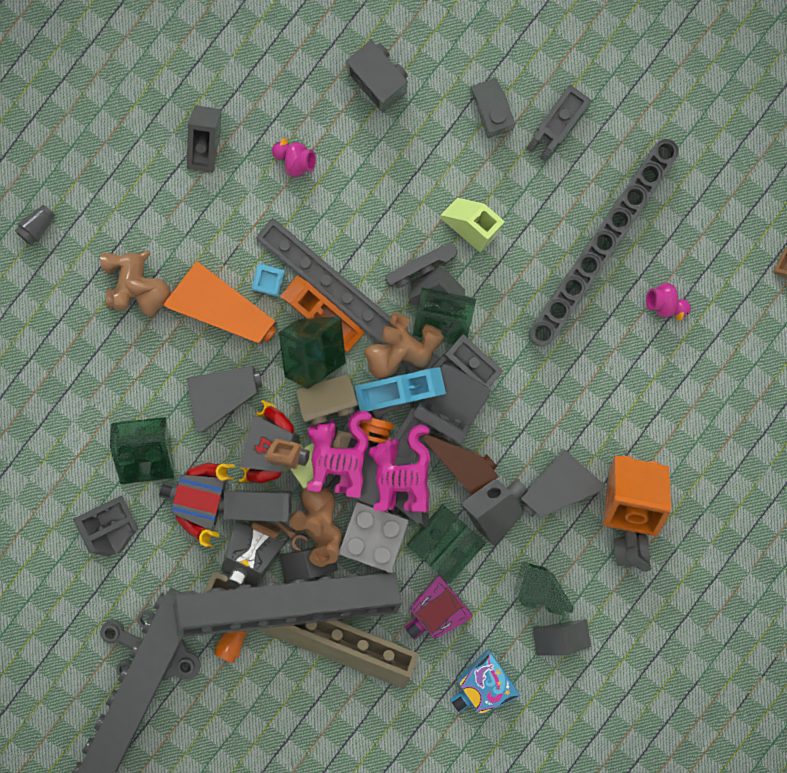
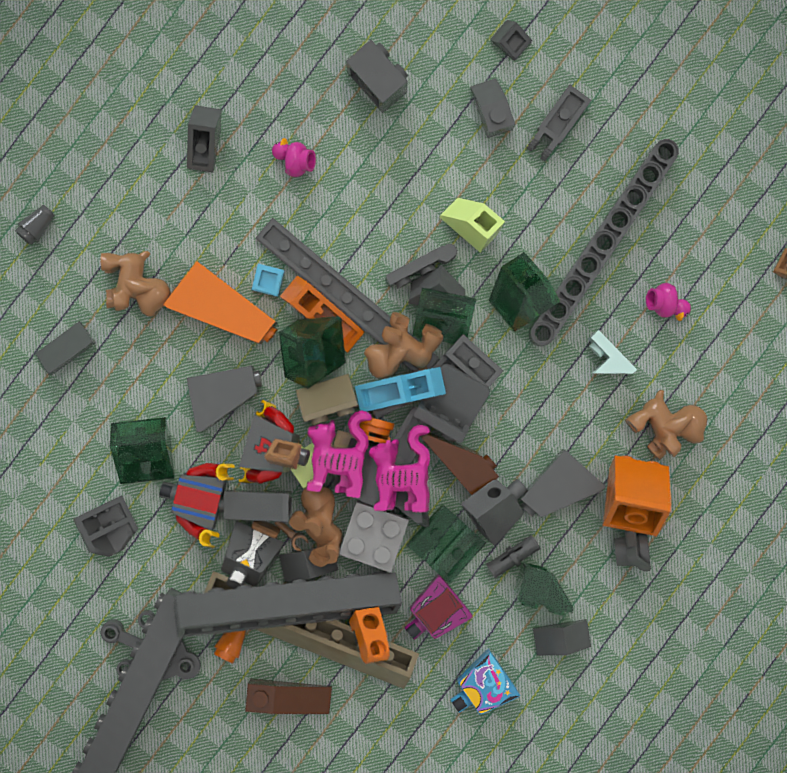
(65, 348): none -> dark grey slope
(287, 697): none -> reddish brown slope
(370, 634): none -> orange leg
(511, 39): none -> dark grey slope
(513, 556): none -> dark grey pin
(522, 292): none -> clear green slope
(615, 361): none -> light aqua slope
(686, 423): none -> medium nougat animal

